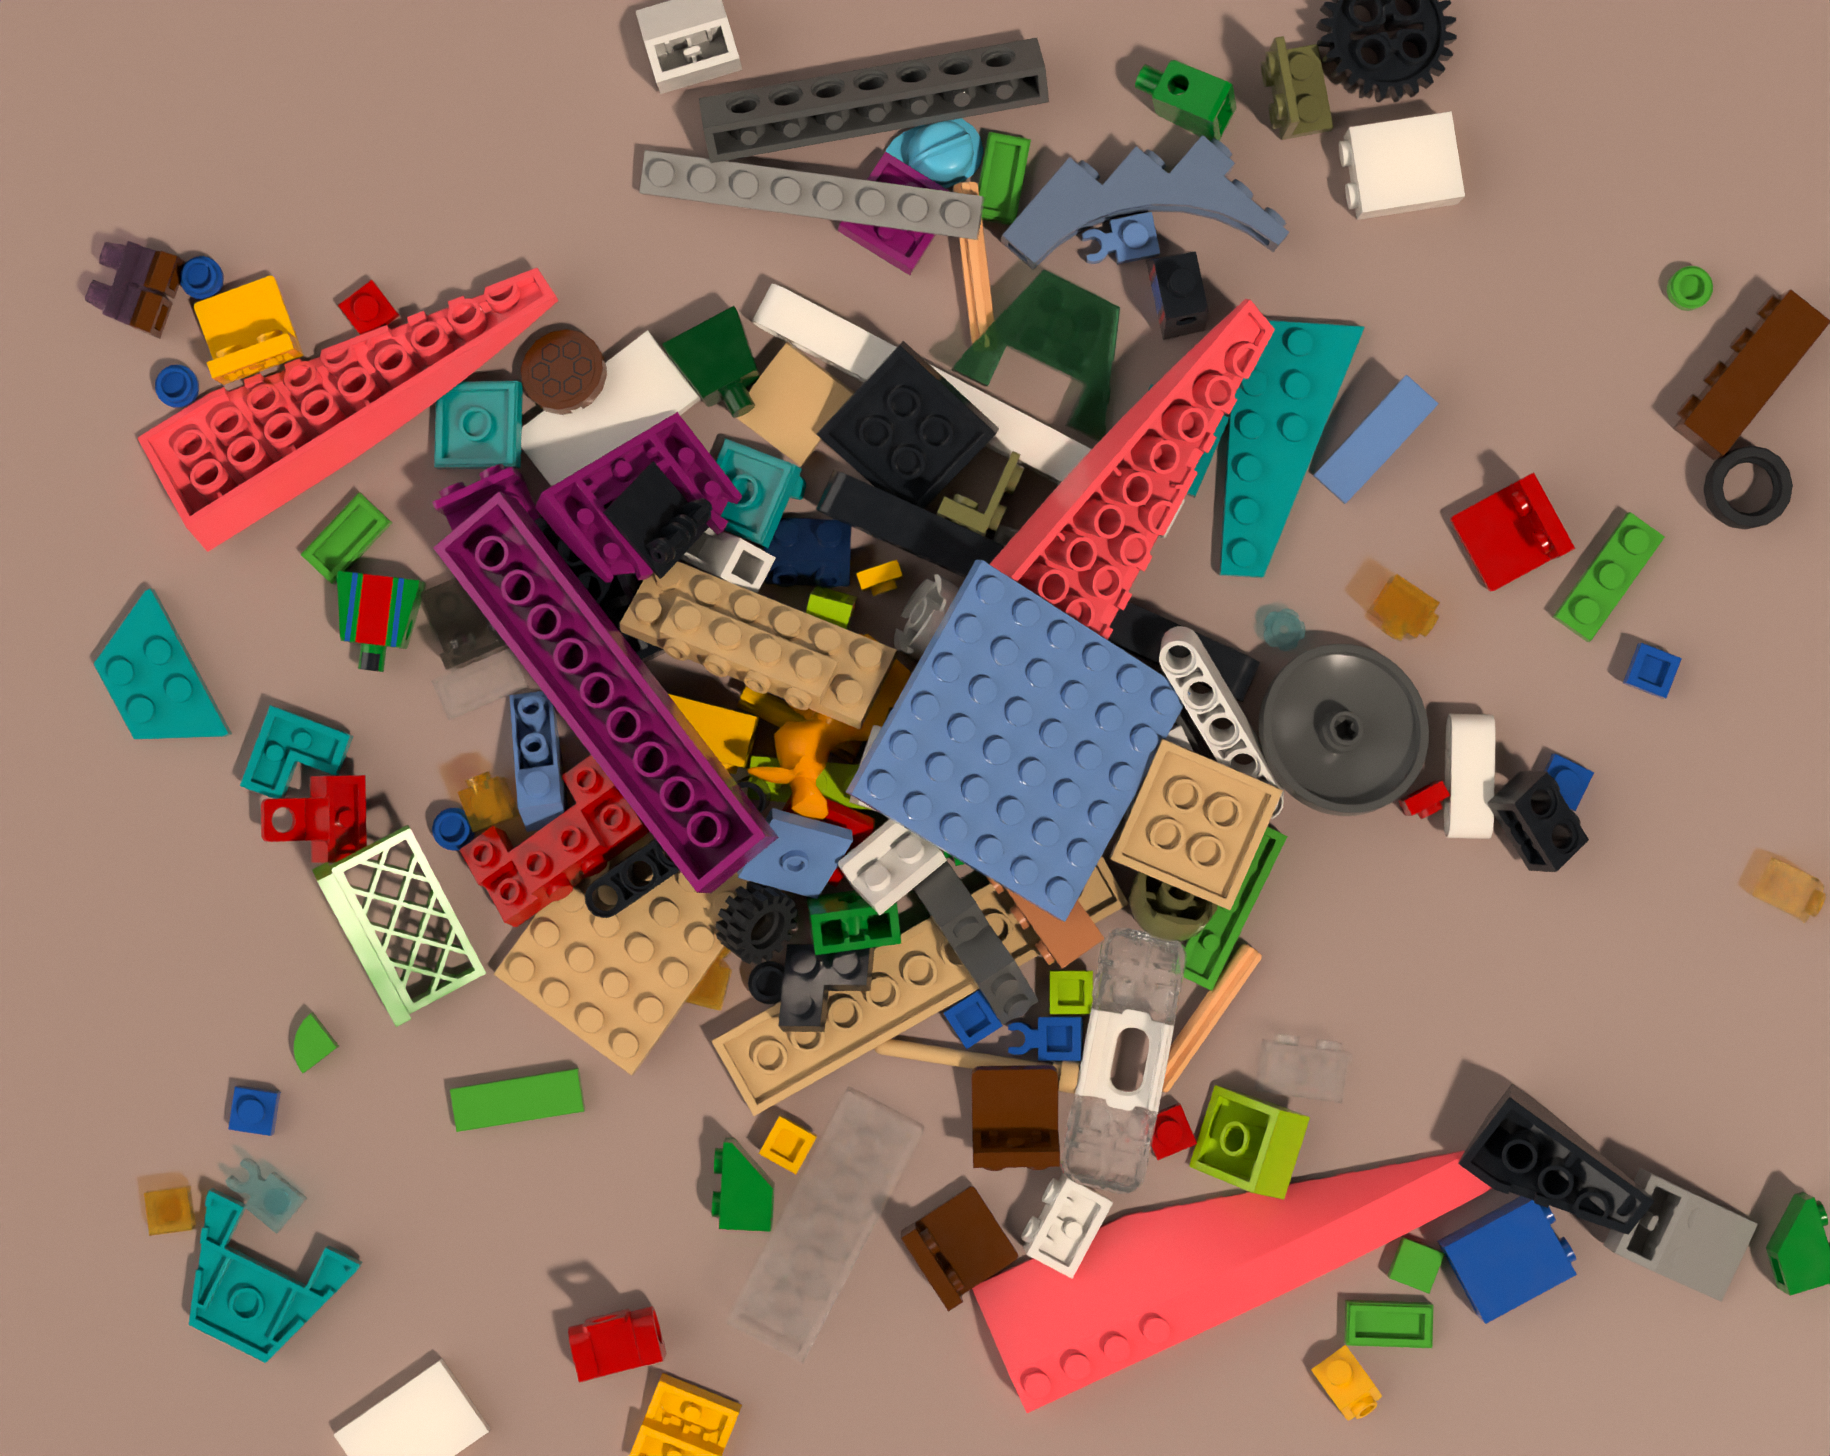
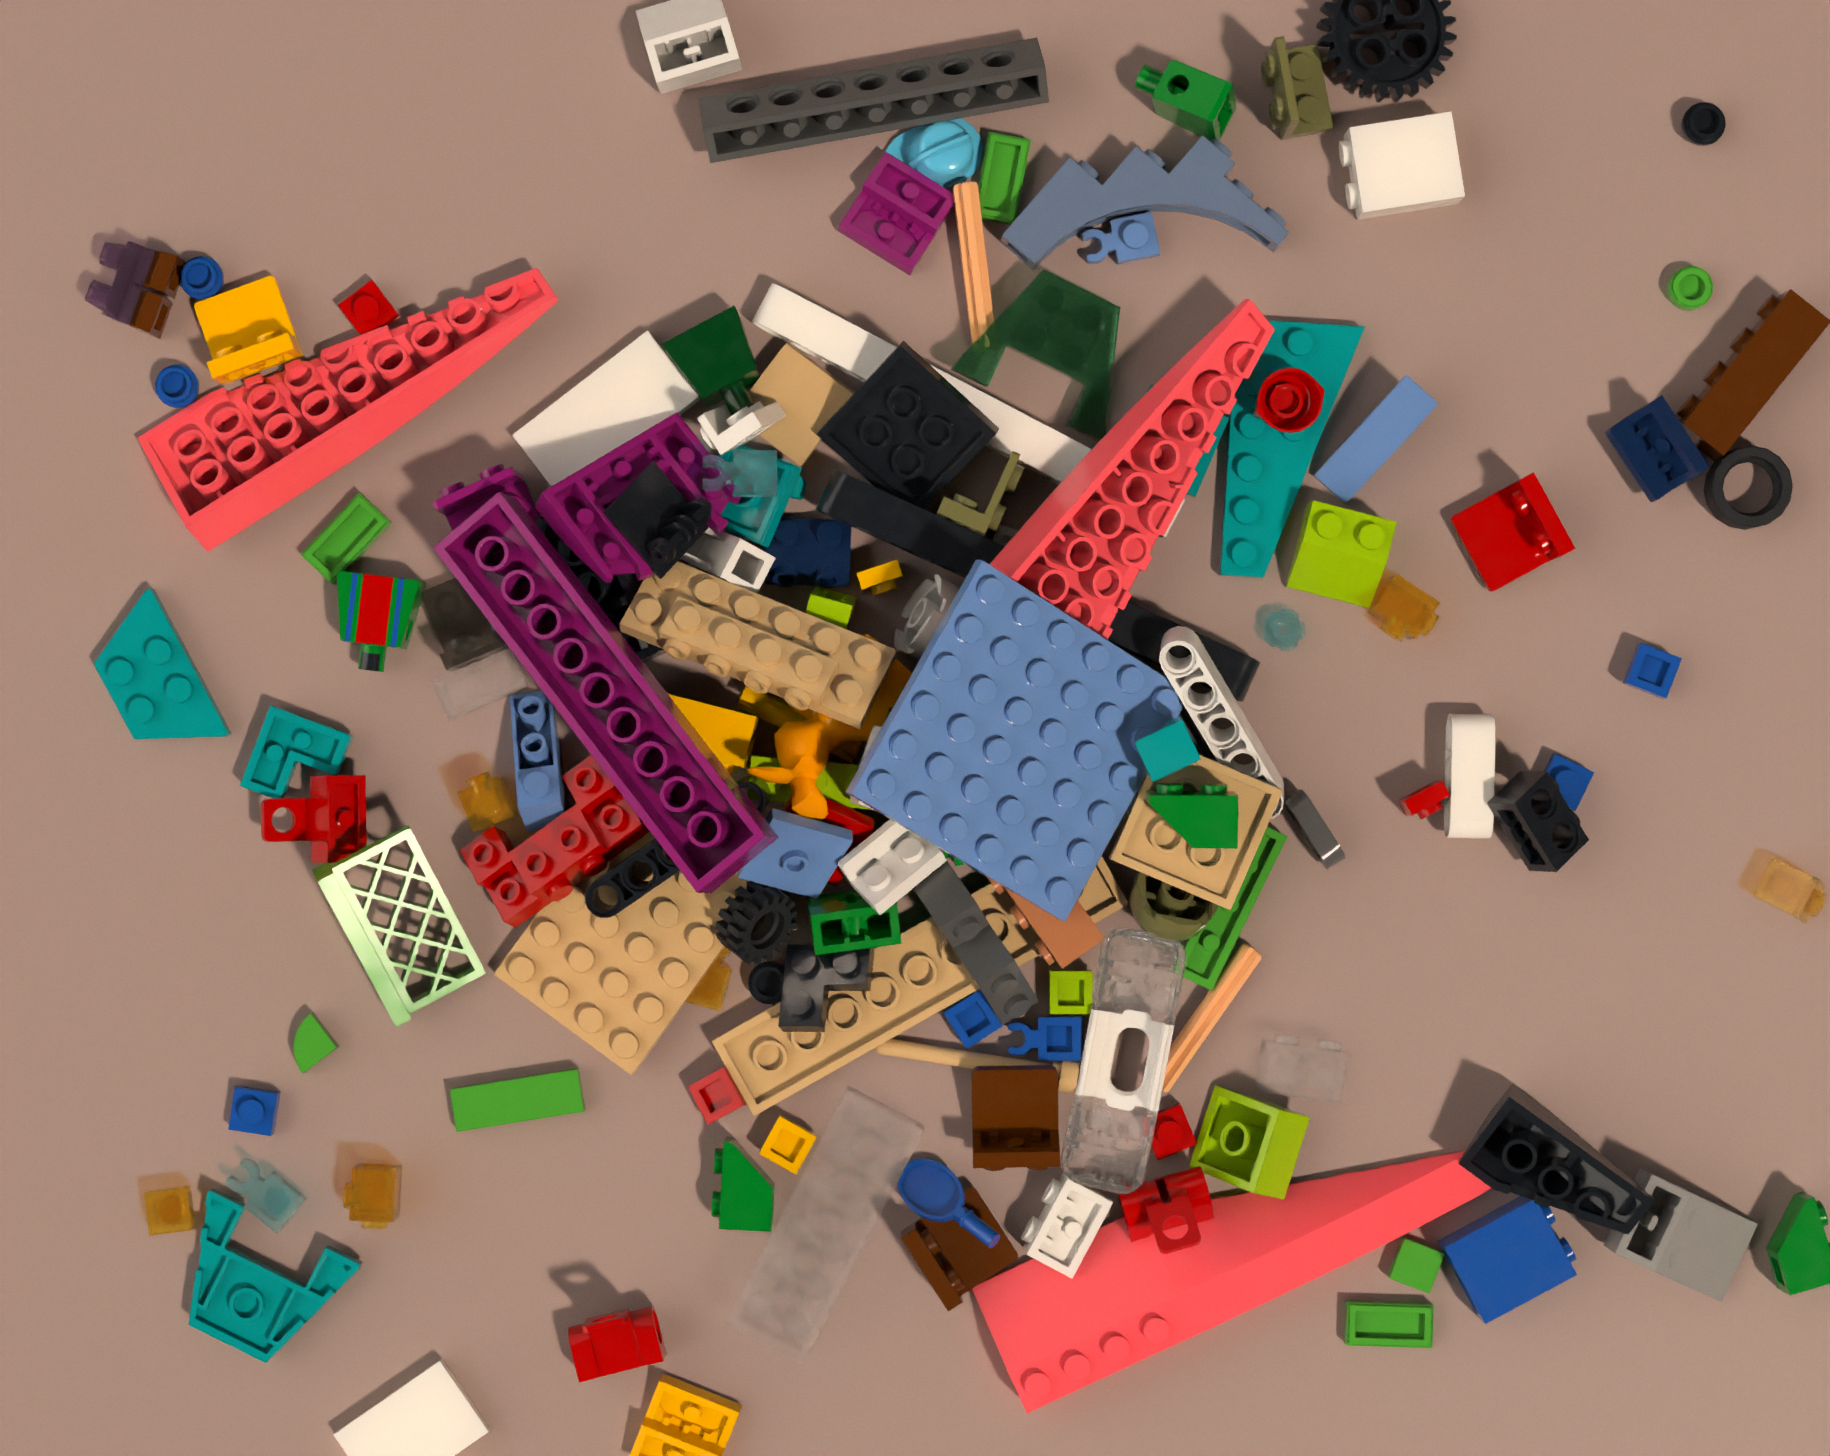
(373, 1194): none -> clear yellow brick
(452, 829): blue plate -> none
(479, 426): teal plate -> none
(563, 371): reddish brown tile -> none
(716, 1095): none -> red plate
(730, 431): none -> white bracket
(750, 473): none -> clear light blue plate
(812, 195): light grey plate -> none
(939, 1196): none -> blue piece
(1167, 749): none -> teal panel
(1167, 1204): none -> red piece
(1178, 294): black torso -> none
(1201, 817): none -> green slope
(1289, 400): none -> red hat
(1314, 829): none -> dark grey beam
(1340, 553): none -> lime slope
(1343, 730): dark grey dish -> none
(1347, 1384): yellow bracket -> none
(1608, 577): bright green plate -> none
(1656, 449): none -> dark blue bracket
(1703, 124): none -> black plate

